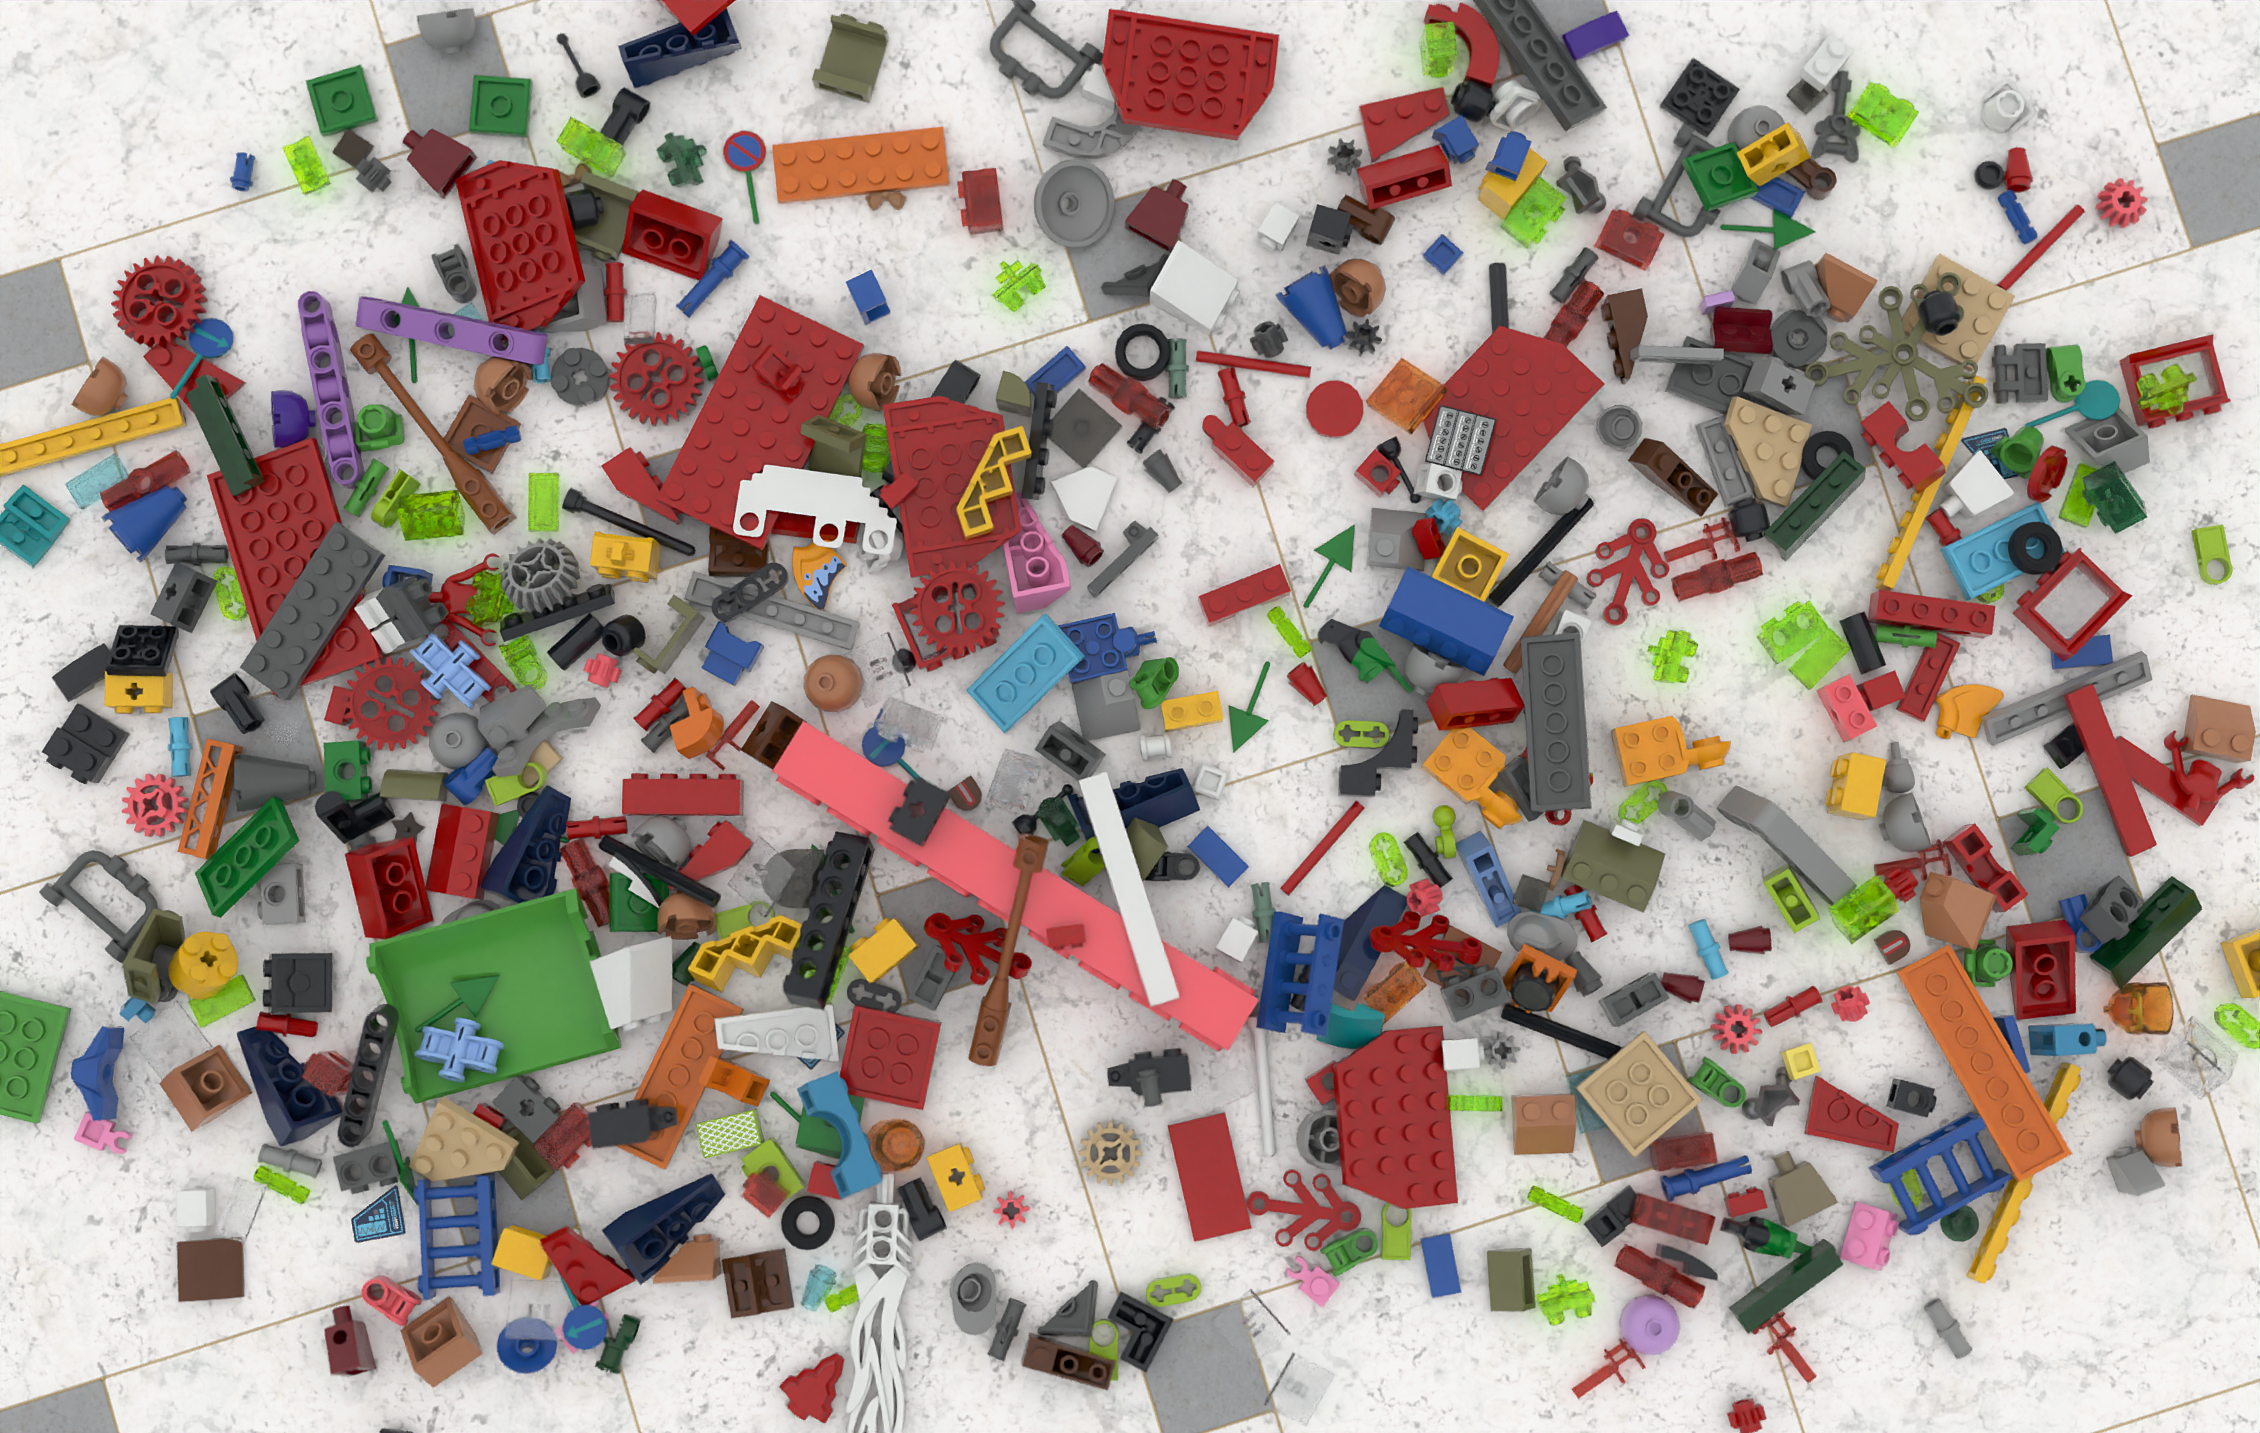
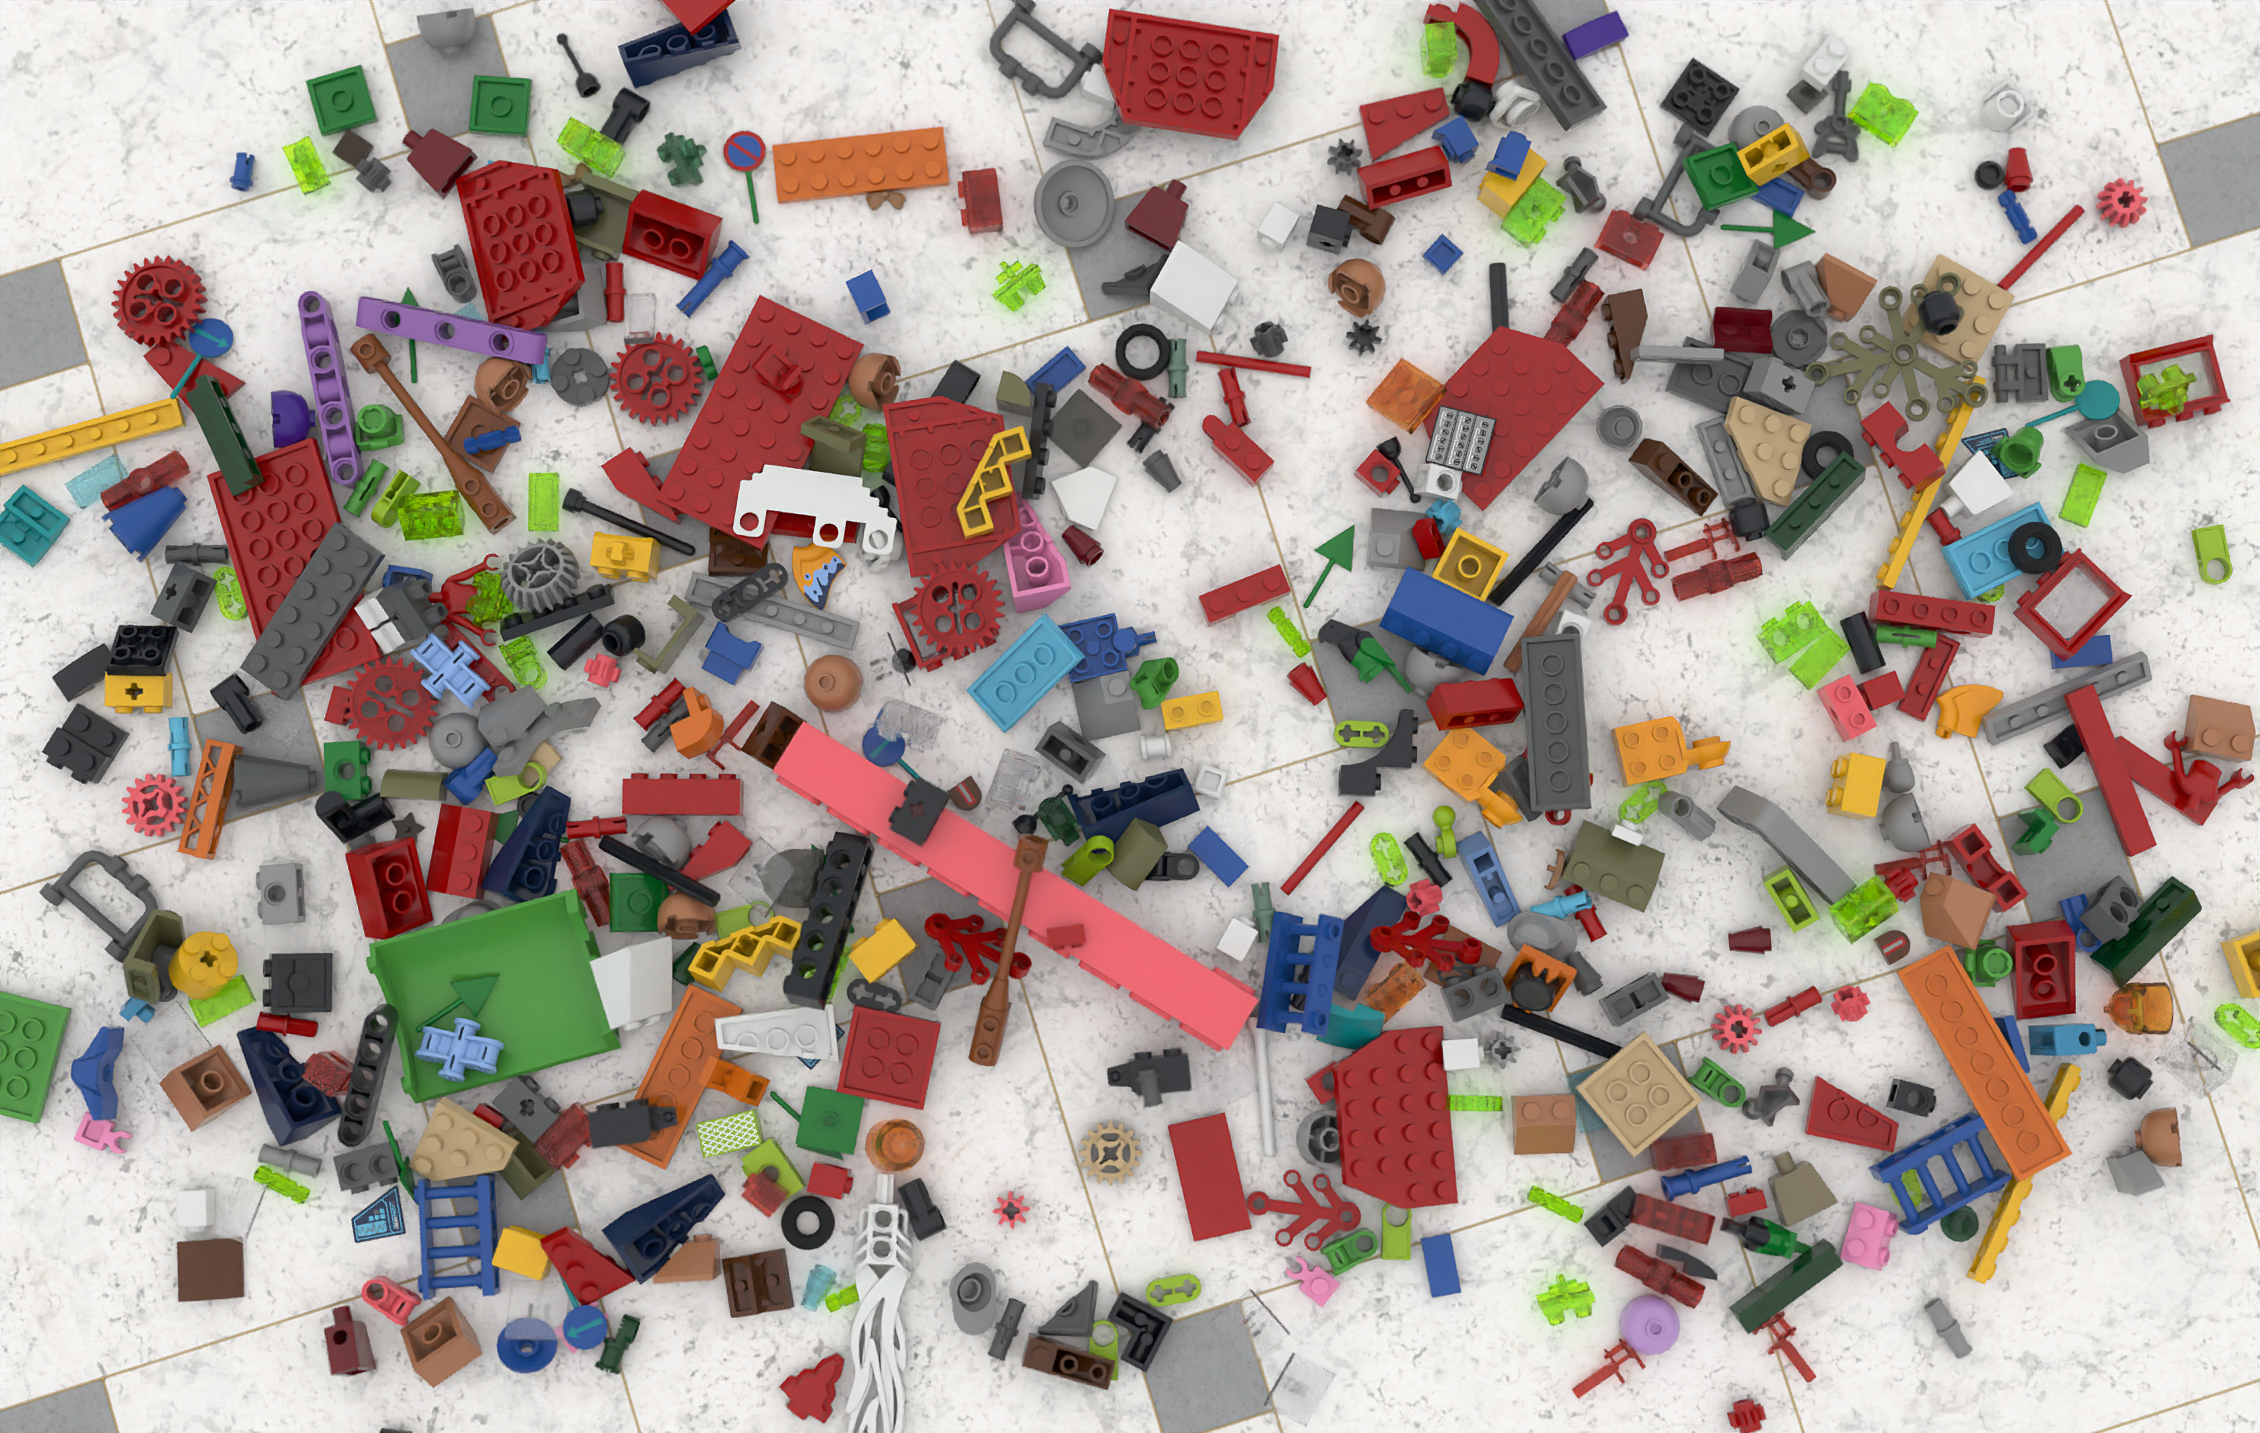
(102, 389): nougat cylinder -> none
(246, 857): green plate -> none
(640, 884): sticker -> none
(829, 1100): dark azure arch -> none
(852, 58): olive panel -> none
(898, 490): red piece -> none
(953, 1193): yellow brick -> none
(1128, 889): white tile -> none
(1140, 540): dark grey hinge -> none
(1244, 723): green piece -> none
(1316, 307): blue cone -> none
(1334, 409): red tile -> none
(1511, 1279): olive brick -> none
(1531, 893): clear smoke plate -> none
(1669, 655): clear neon green hips -> none
(1708, 949): medium azure pin -> none
(1721, 299): lavender tile -> none
(1800, 1061): light yellow tile -> none
(2047, 473): red tile -> none
(2114, 498): clear green brick -> none

